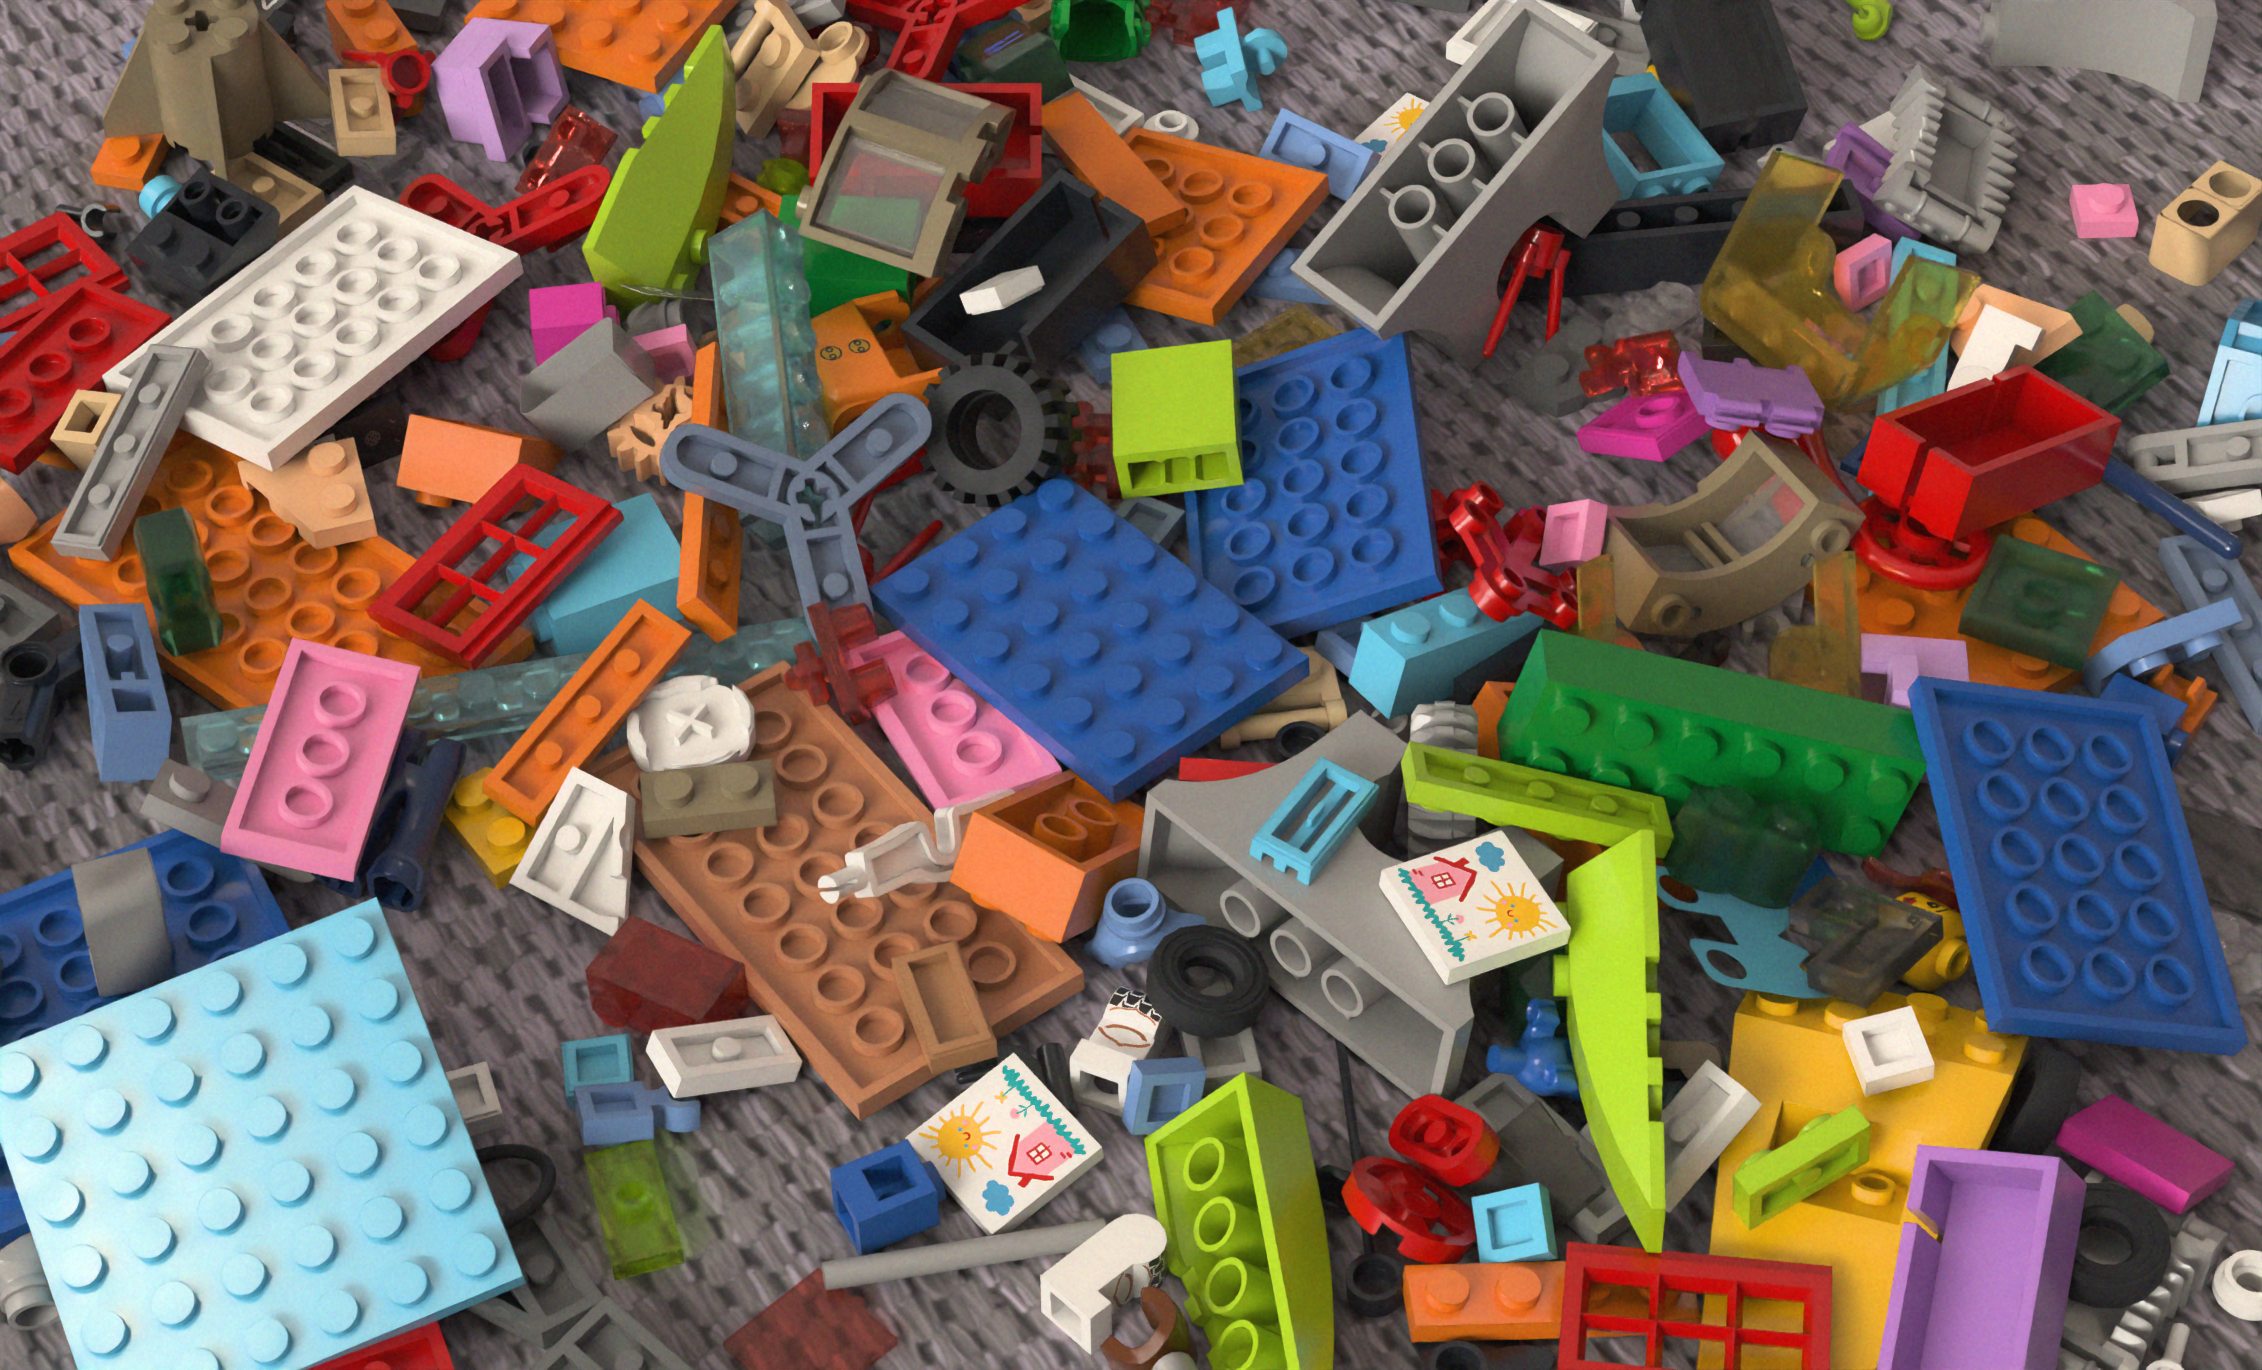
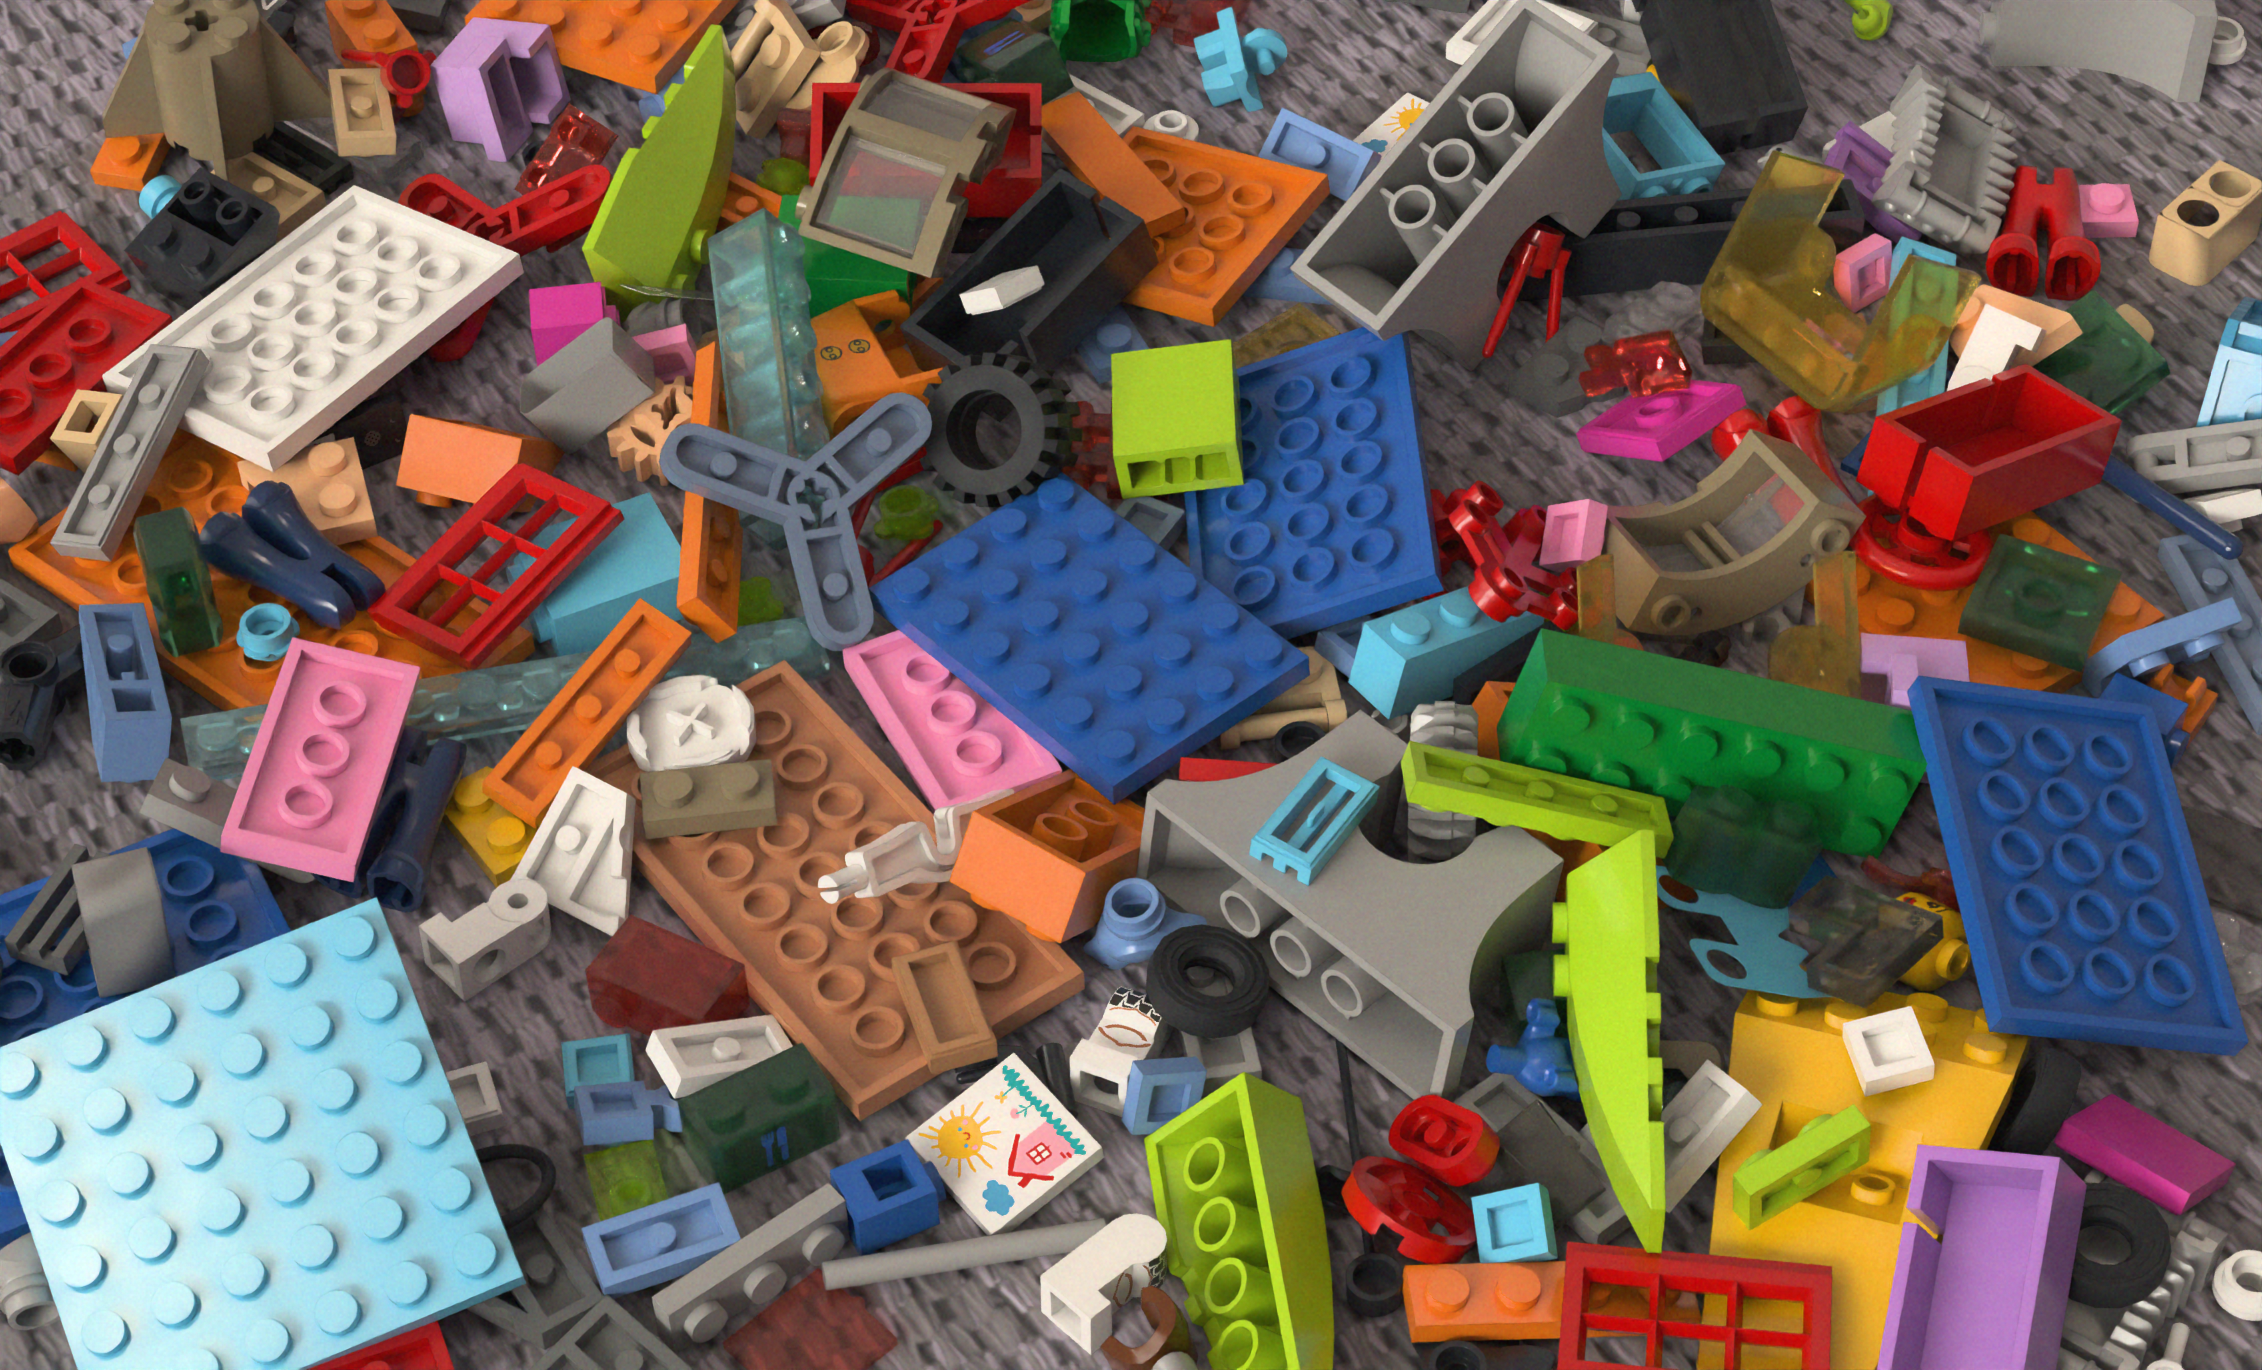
(48, 916): none -> dark grey tile
(91, 217): black hand -> none
(266, 632): none -> medium azure plate
(287, 555): none -> dark blue piece
(488, 938): none -> white leg
(660, 1240): none -> medium blue plate
(751, 1269): none -> light grey plate
(758, 603): none -> clear neon green plate
(759, 1119): none -> clear green brick
(854, 687): clear red hips -> none
(905, 514): none -> clear neon green plate
(1474, 907): white tile -> none
(1750, 395): medium lavender plate -> none
(2054, 207): none -> red piece
(2228, 42): none -> white plate

